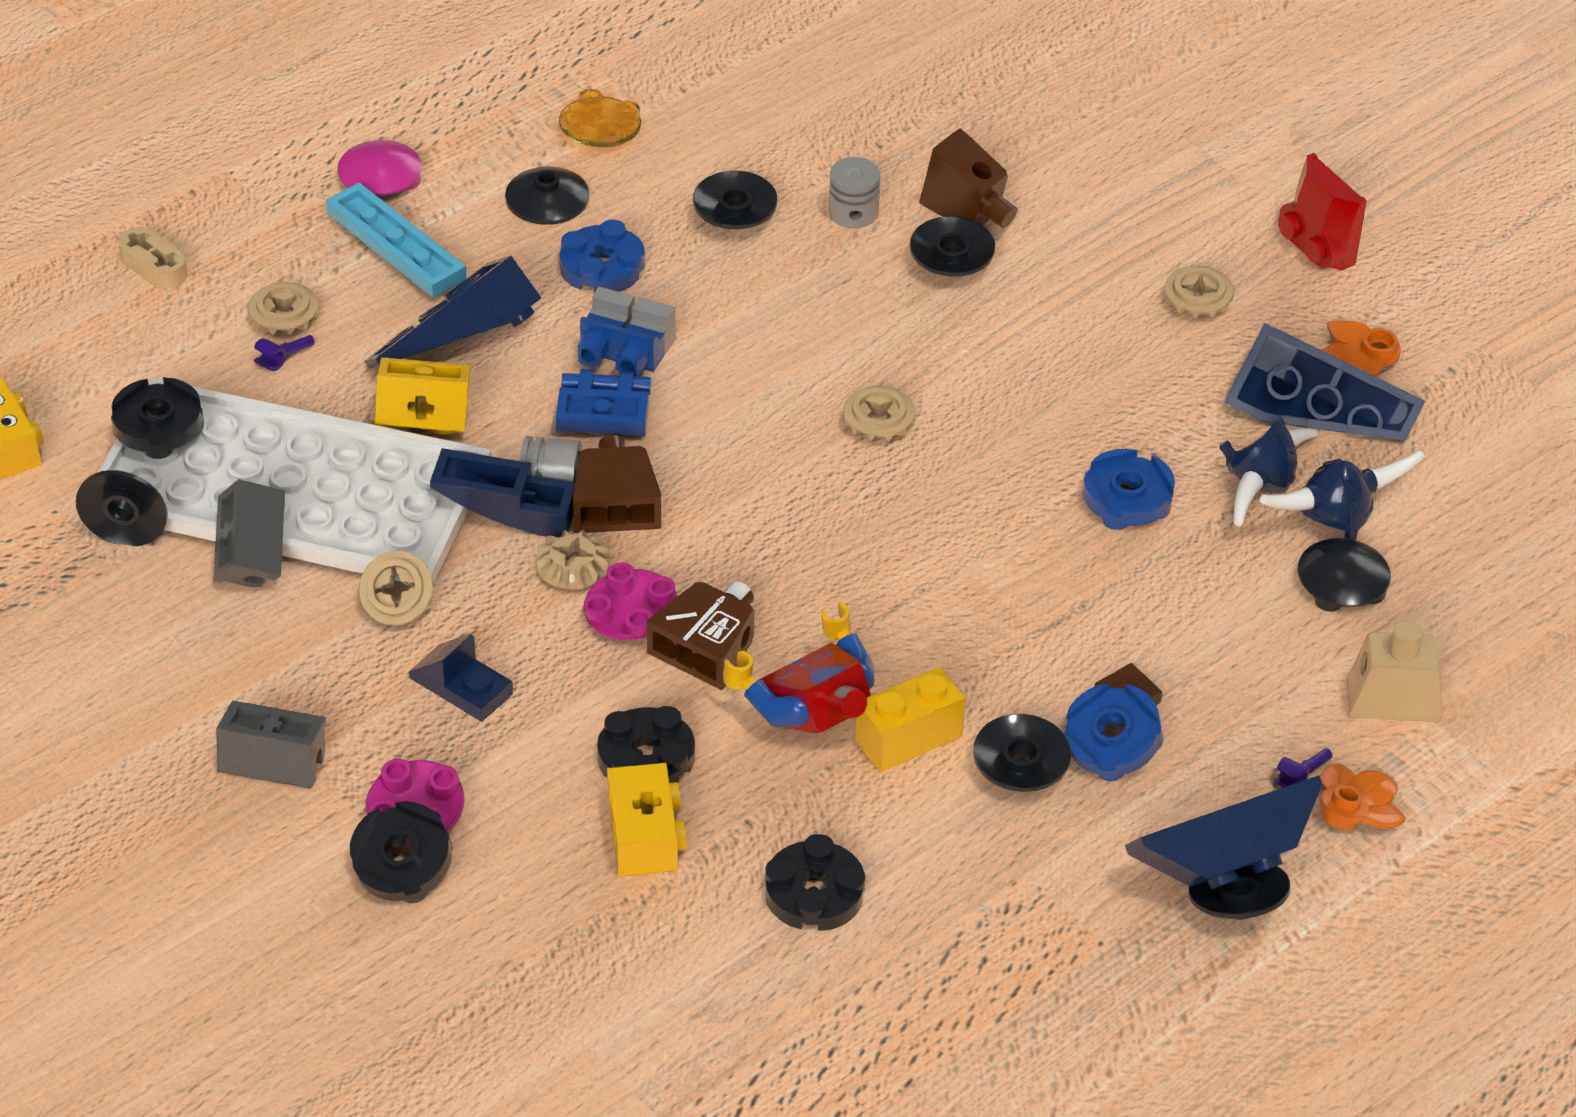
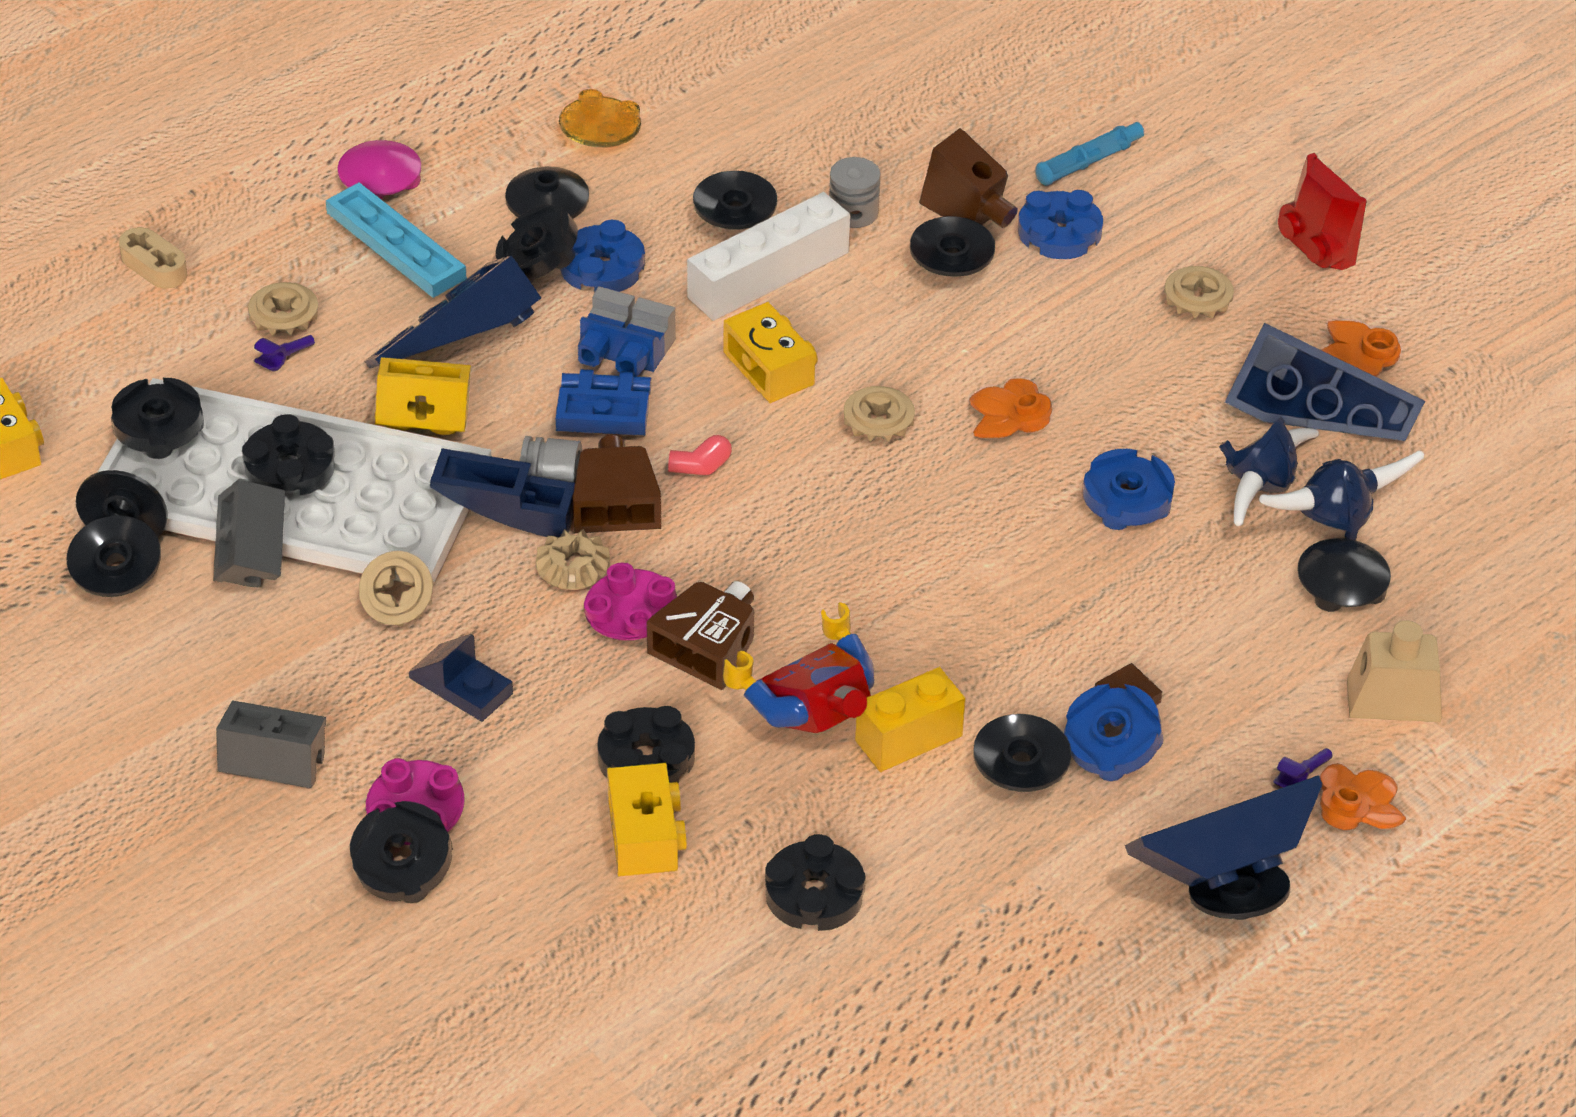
(112, 541): none -> black dish
(289, 438): none -> black plate
(540, 241): none -> black plate
(703, 459): none -> coral arm
(768, 256): none -> white brick
(769, 352): none -> yellow brick
(1011, 409): none -> orange plate
(1075, 209): none -> blue plate
(1083, 155): none -> dark azure piece

